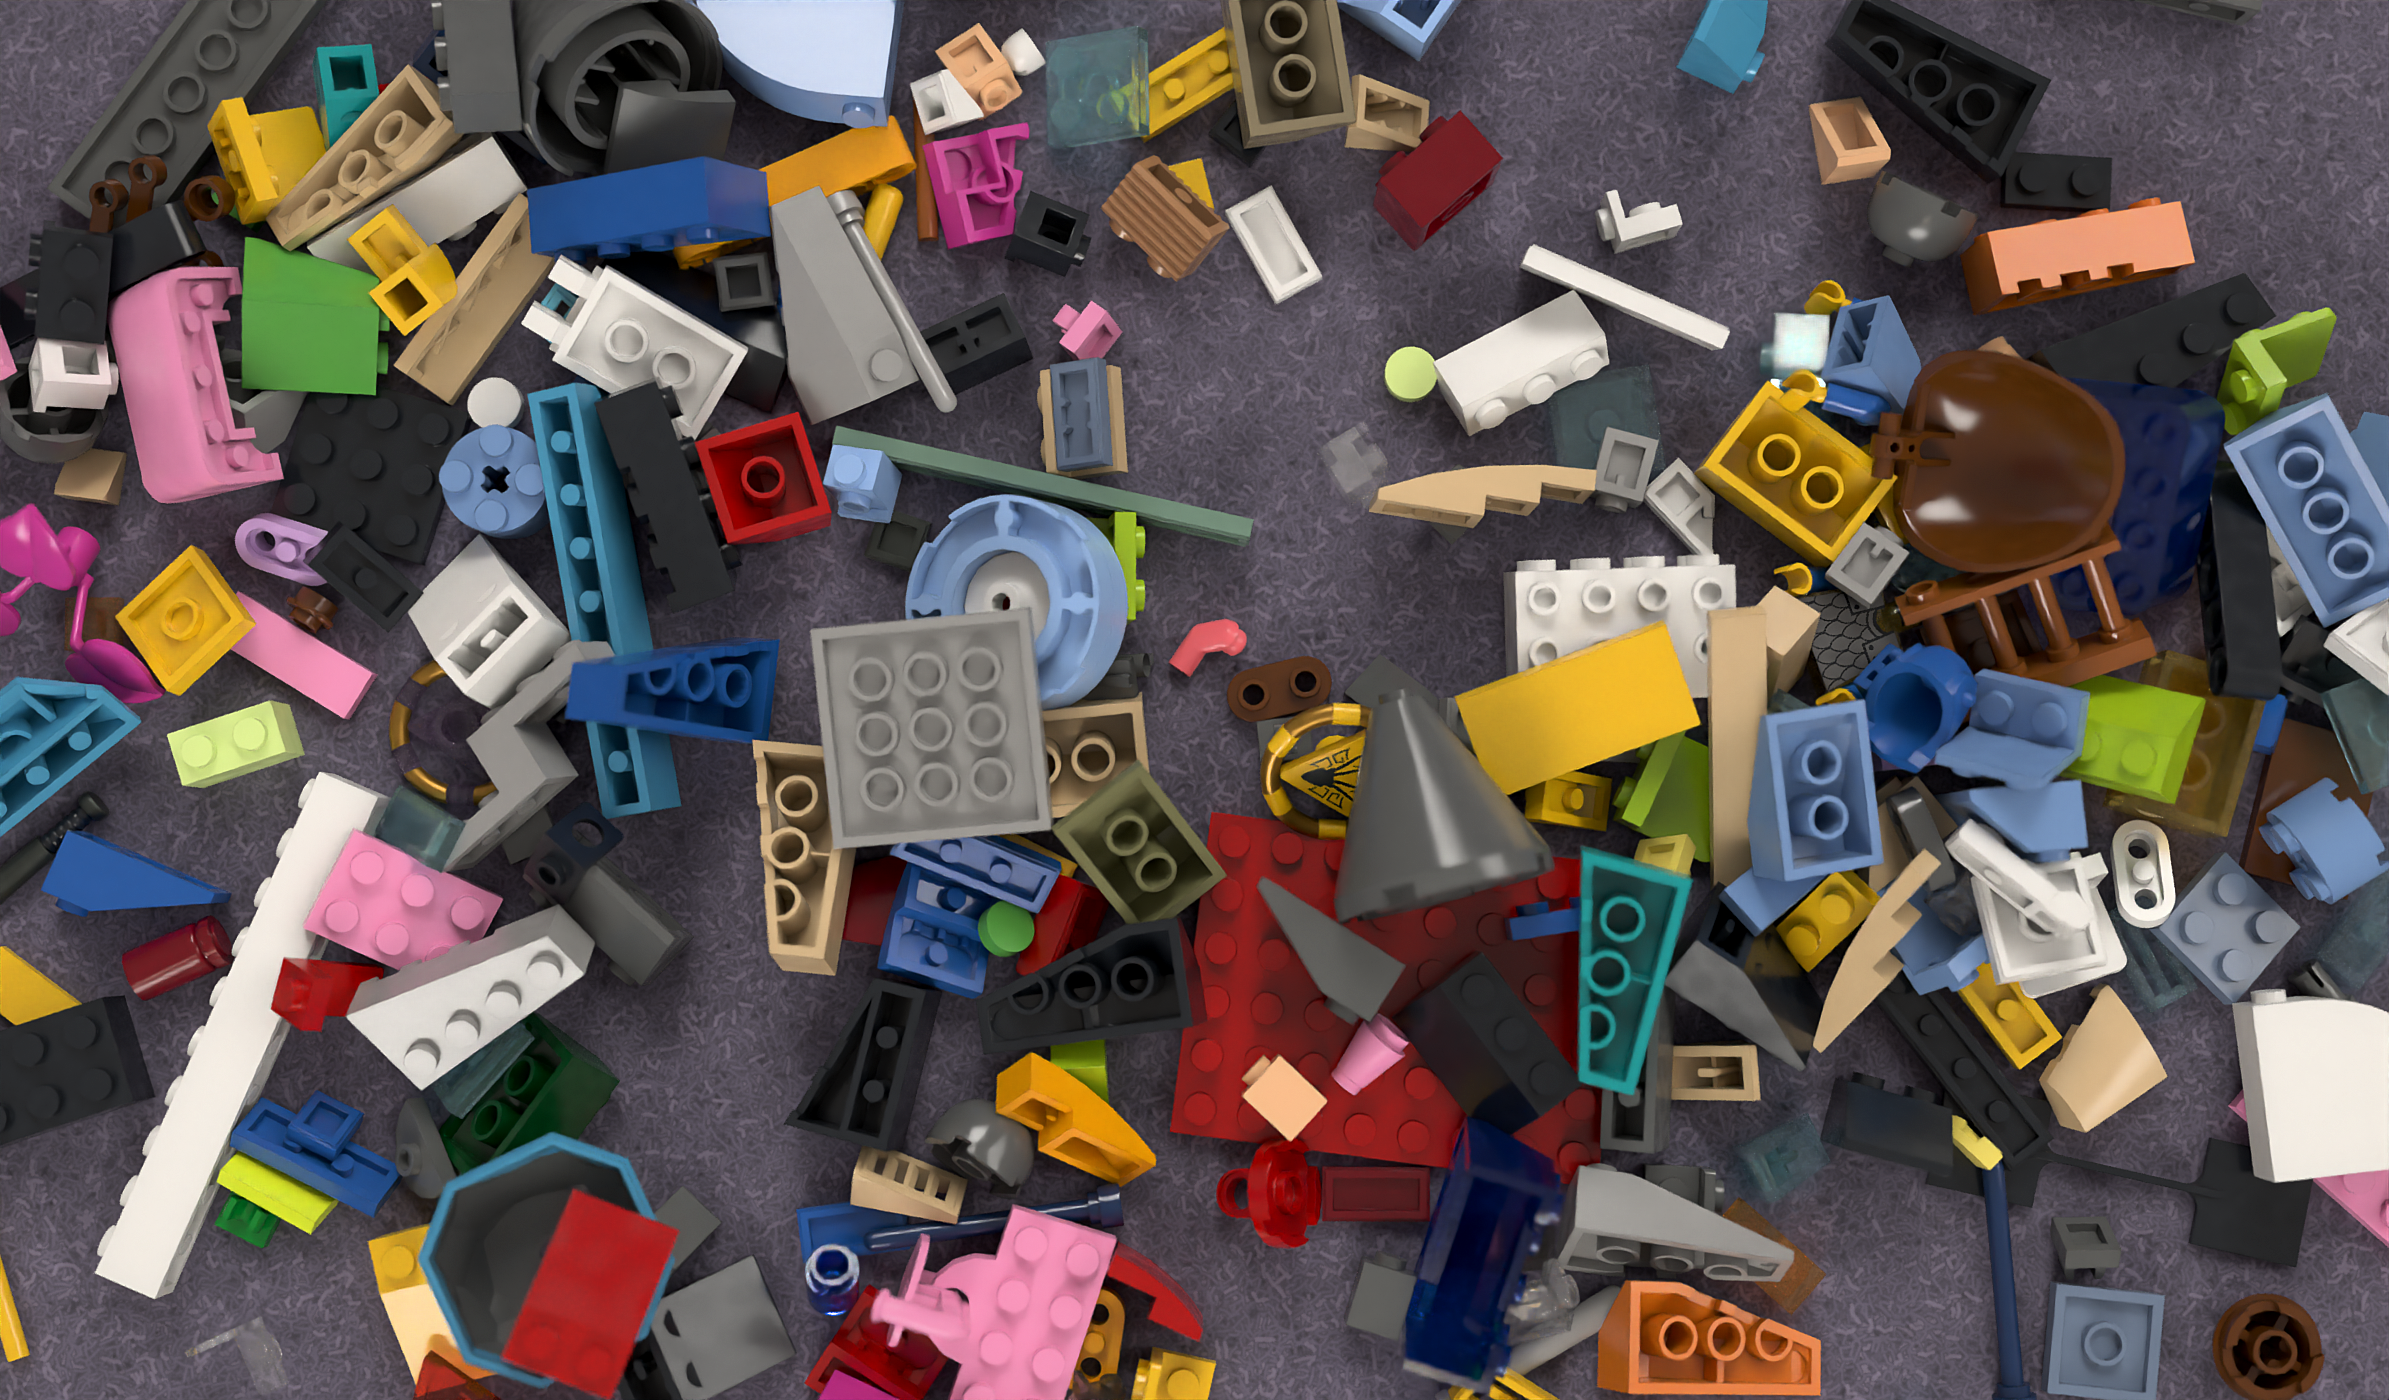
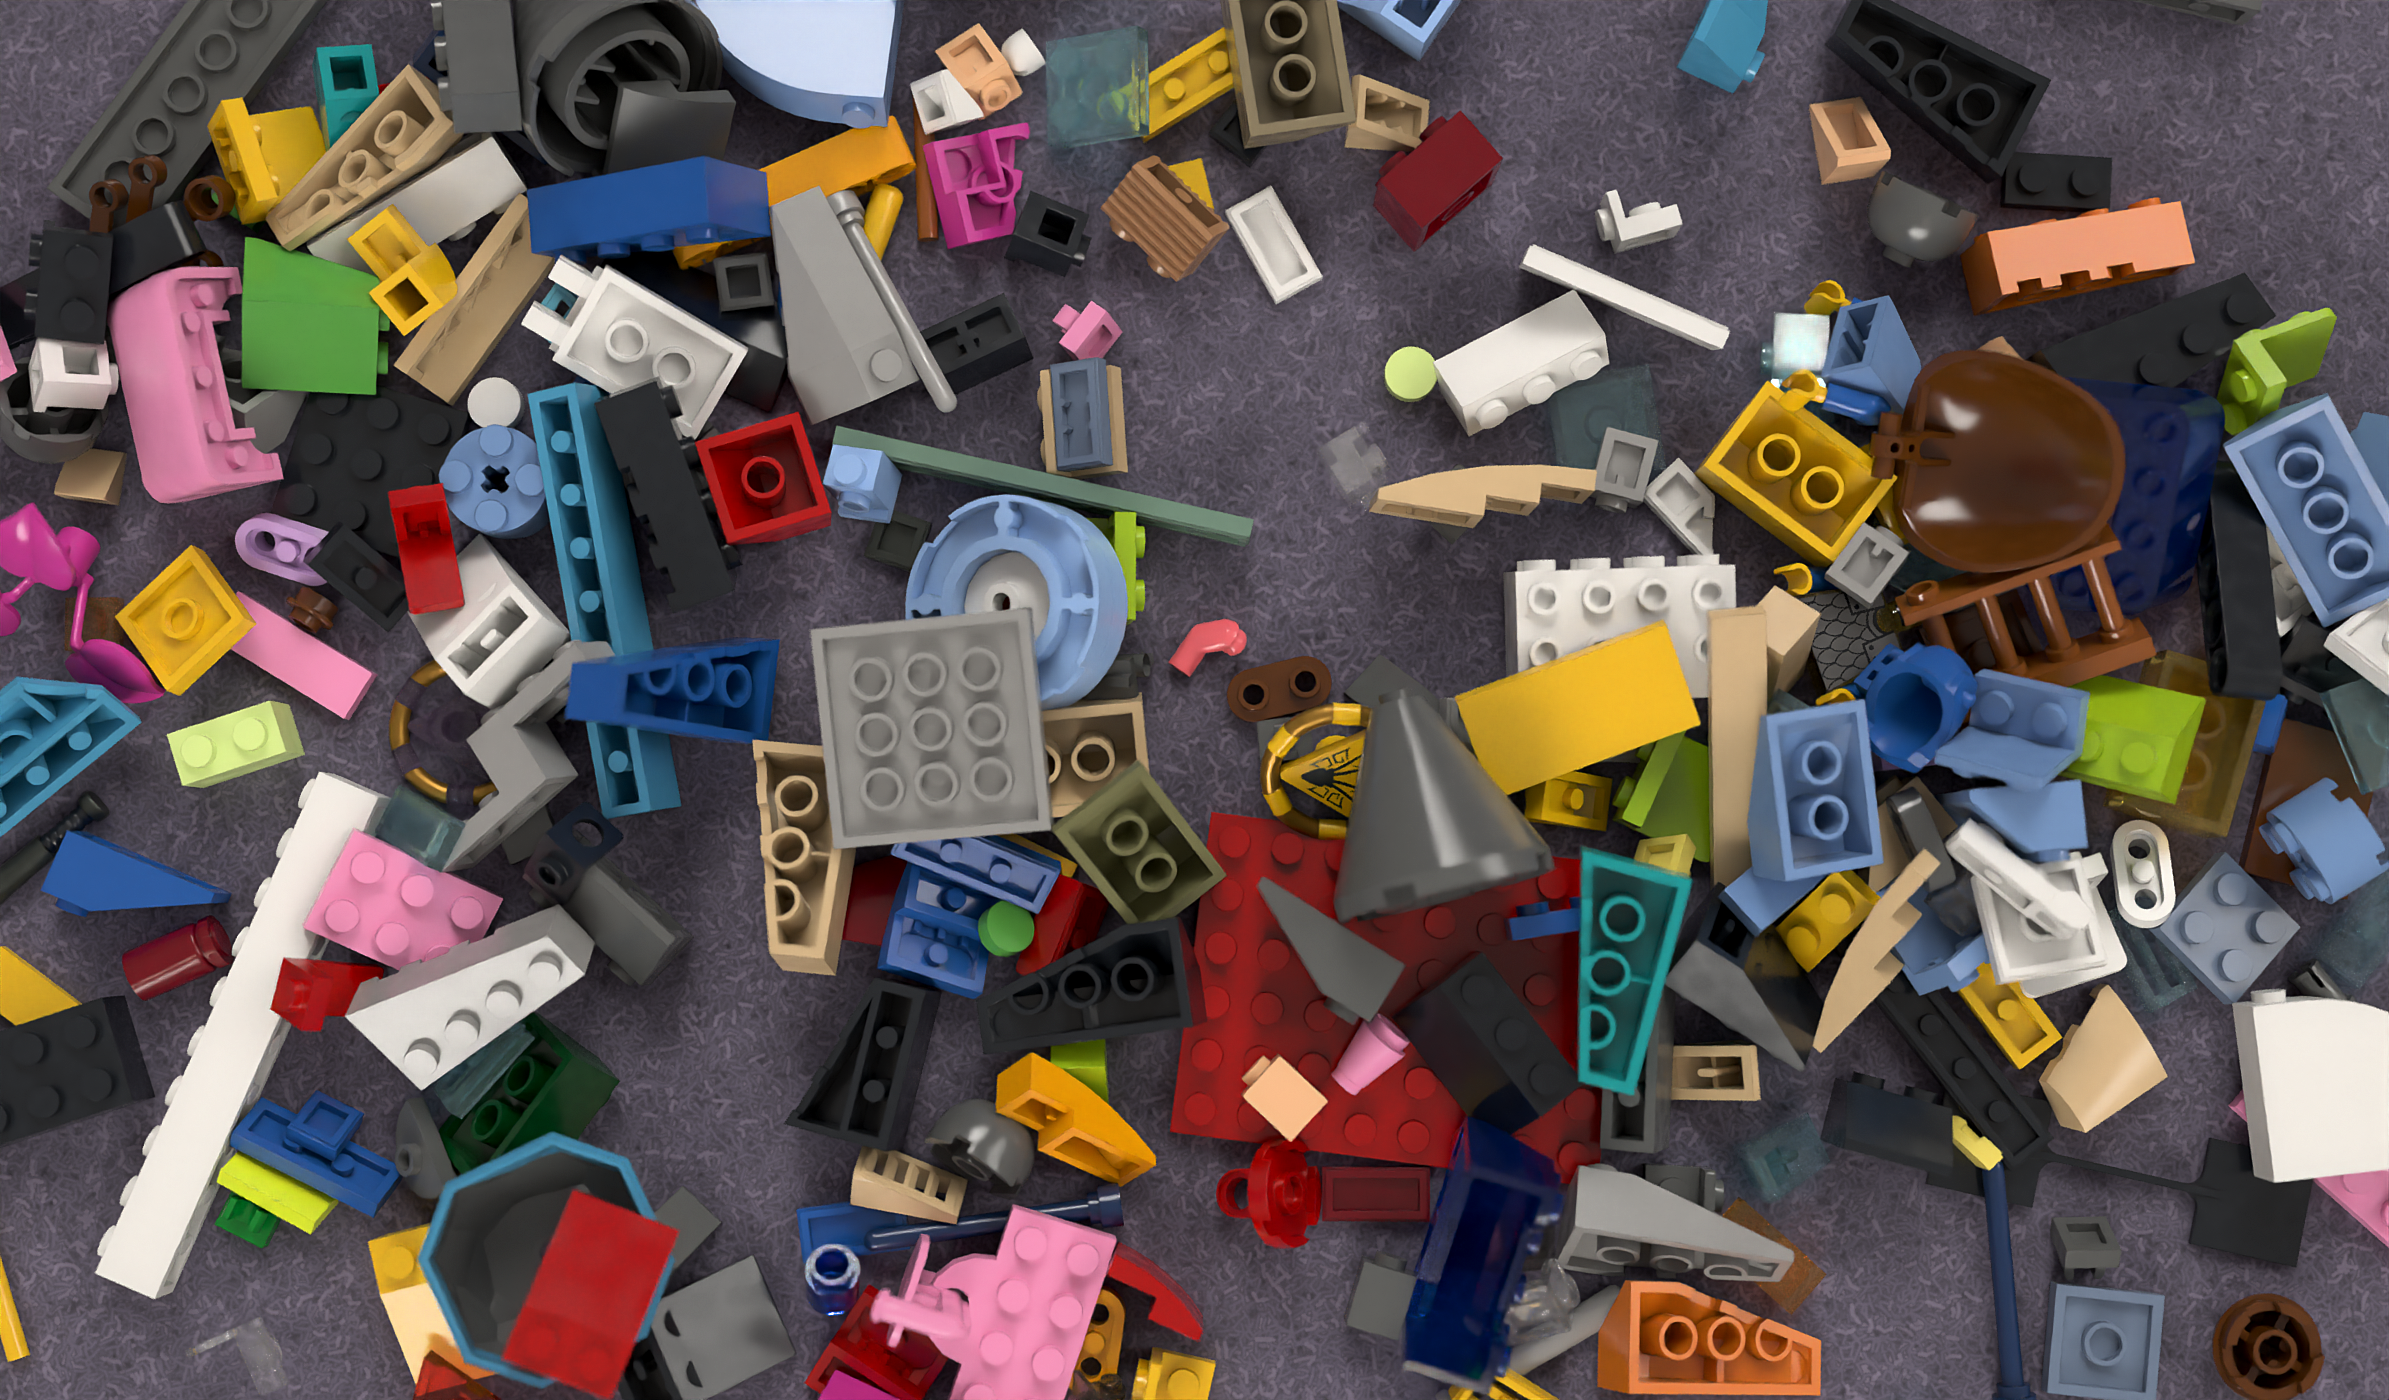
(426, 548): none -> red bracket

